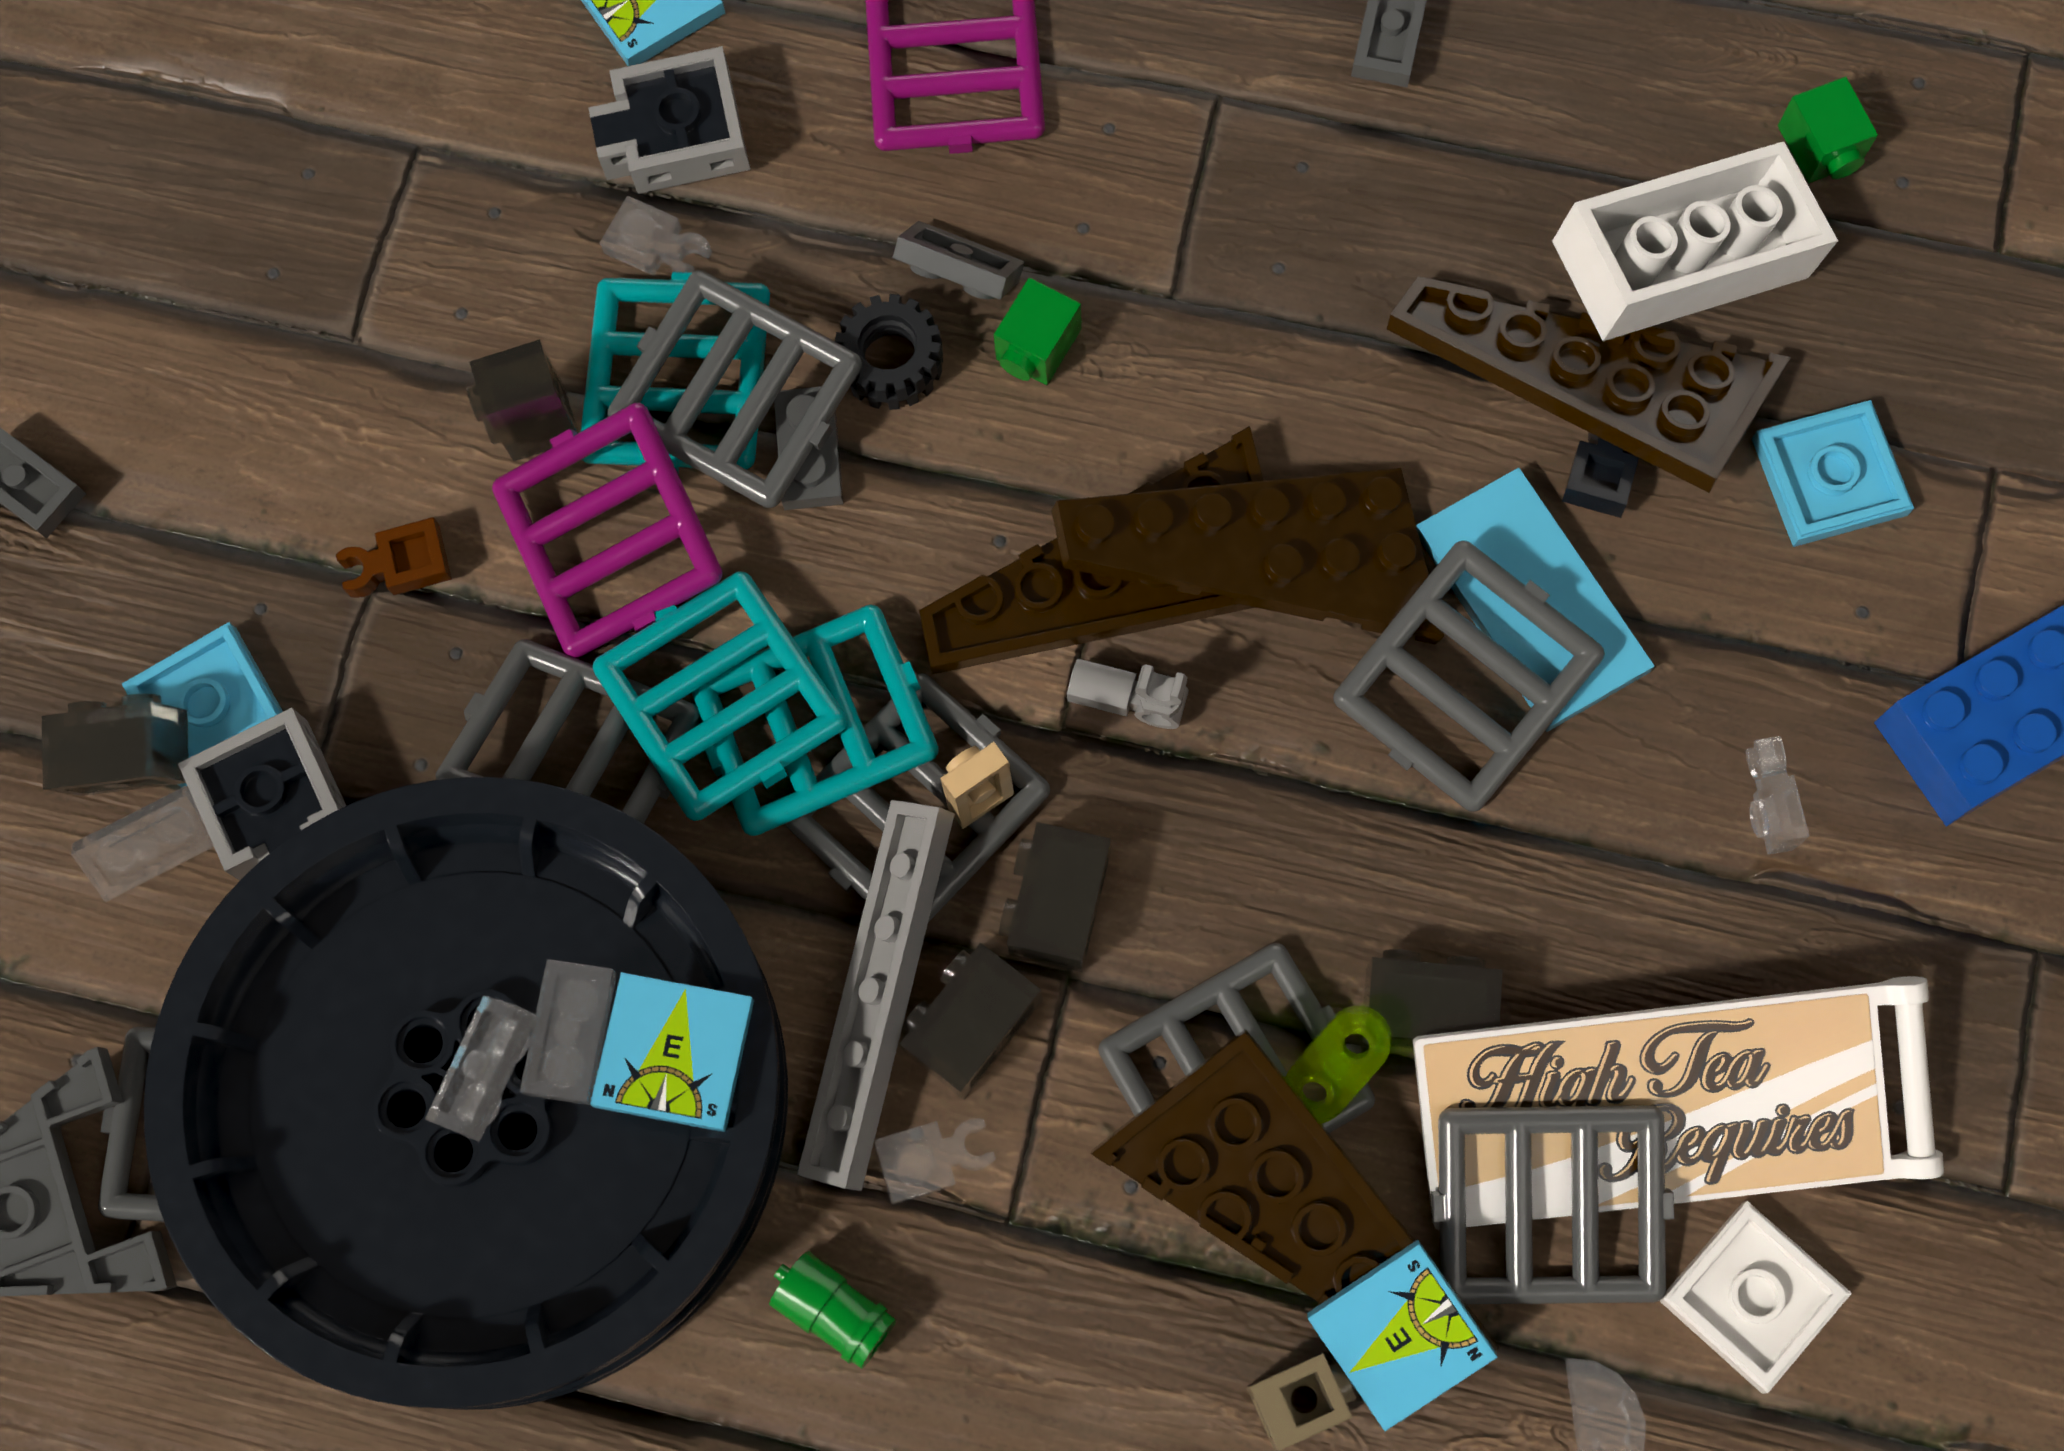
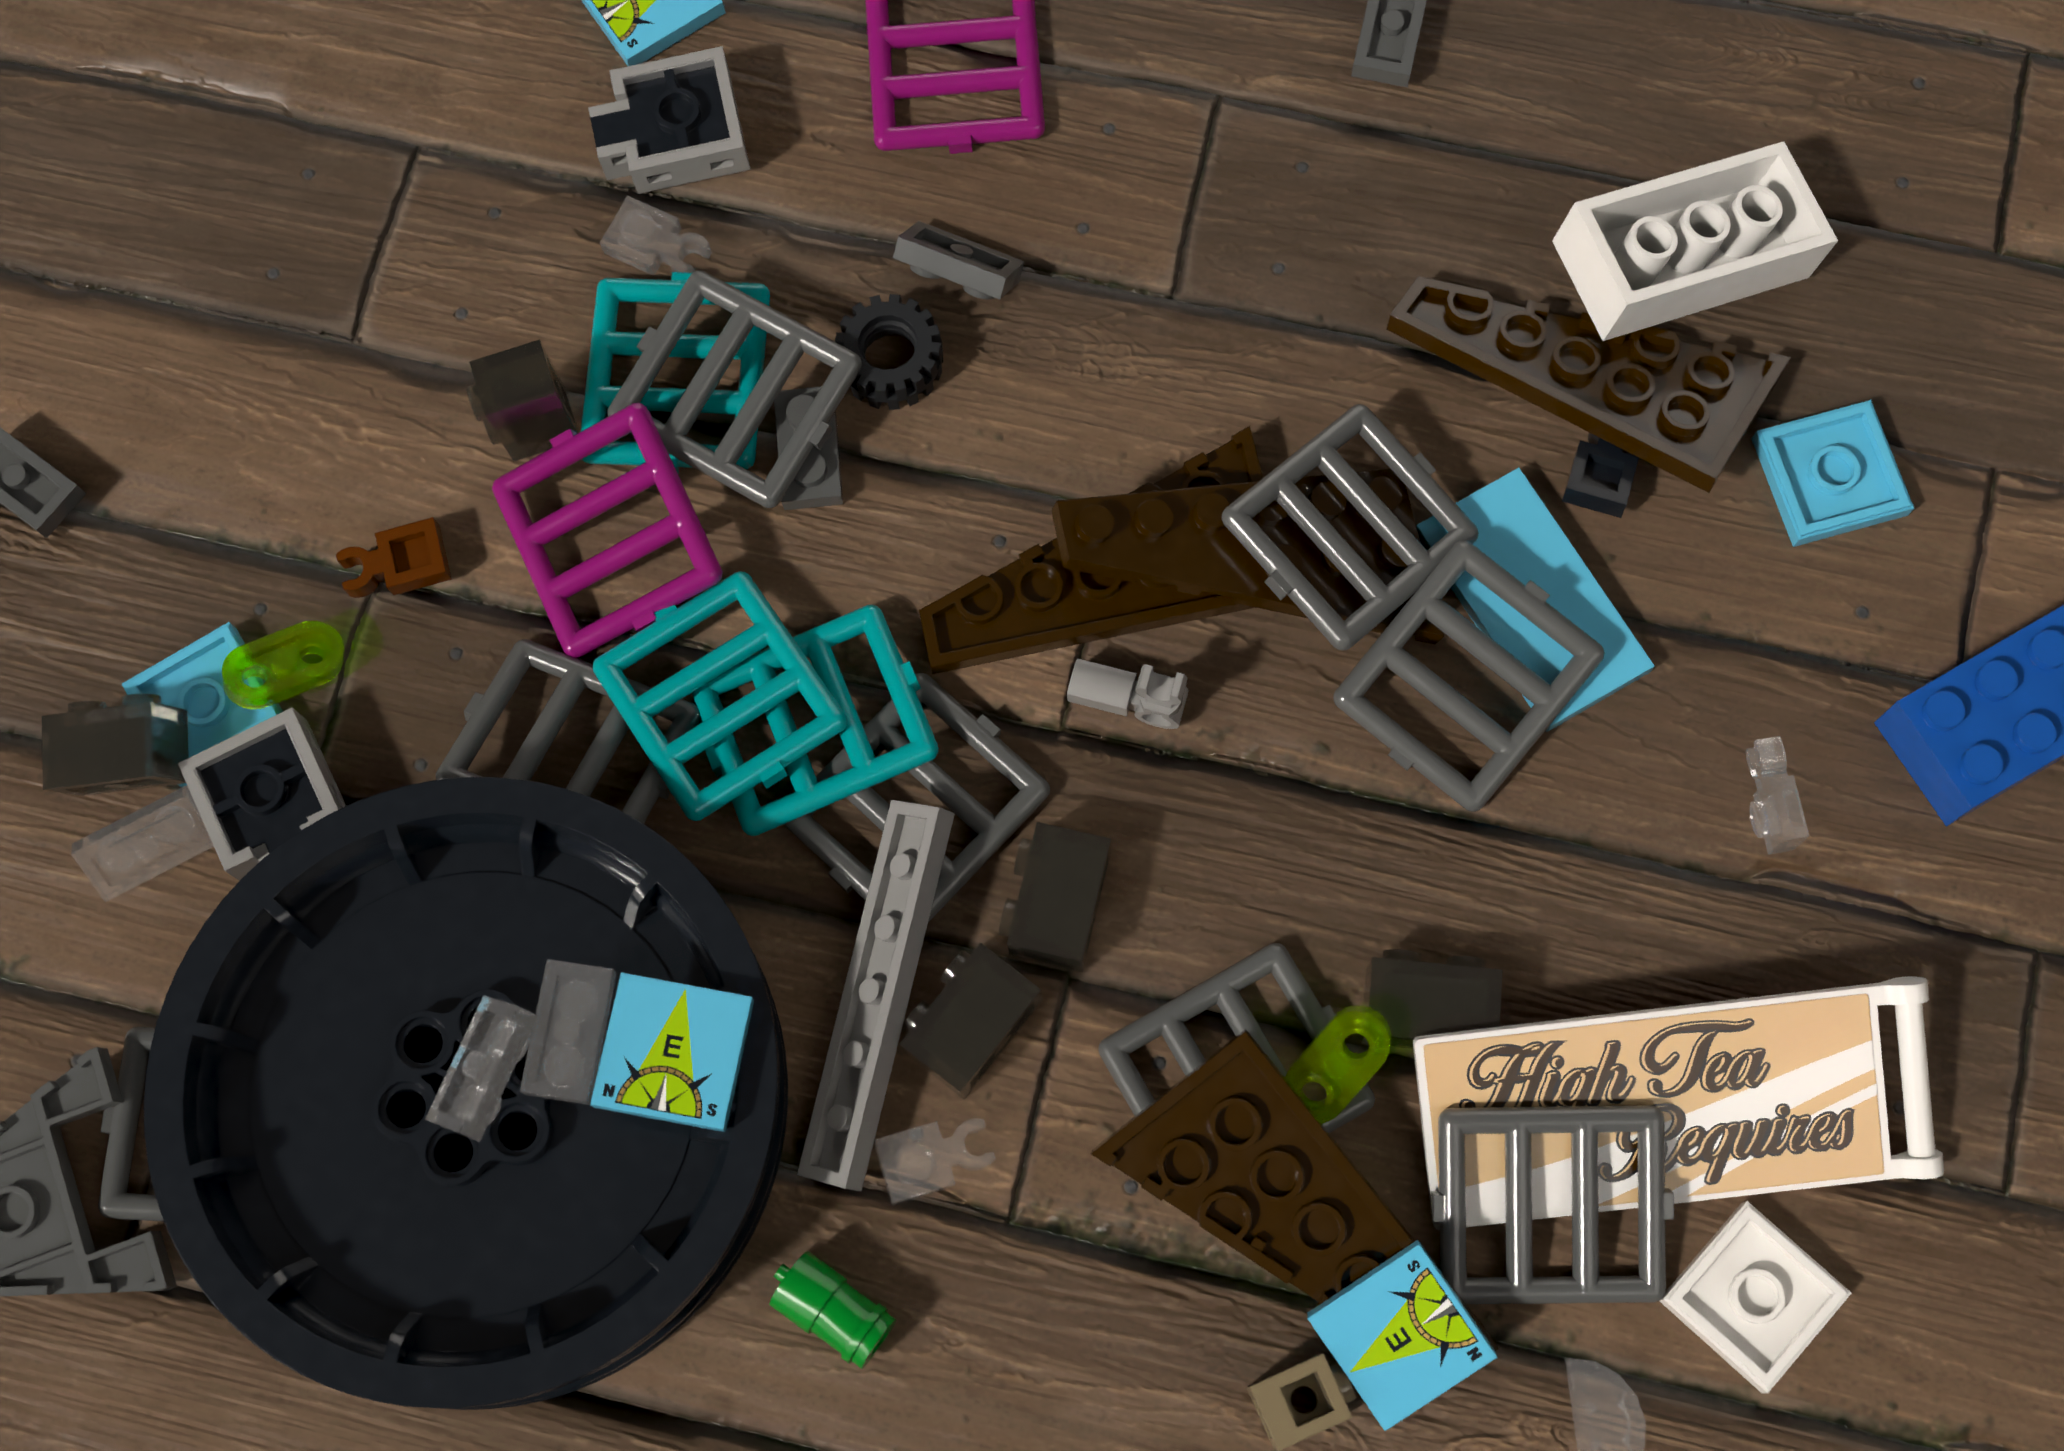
(280, 664): none -> clear neon green plate
(976, 783): tan plate -> none
(1037, 332): green brick -> none
(1322, 453): none -> dark grey bar
(1827, 131): green brick -> none

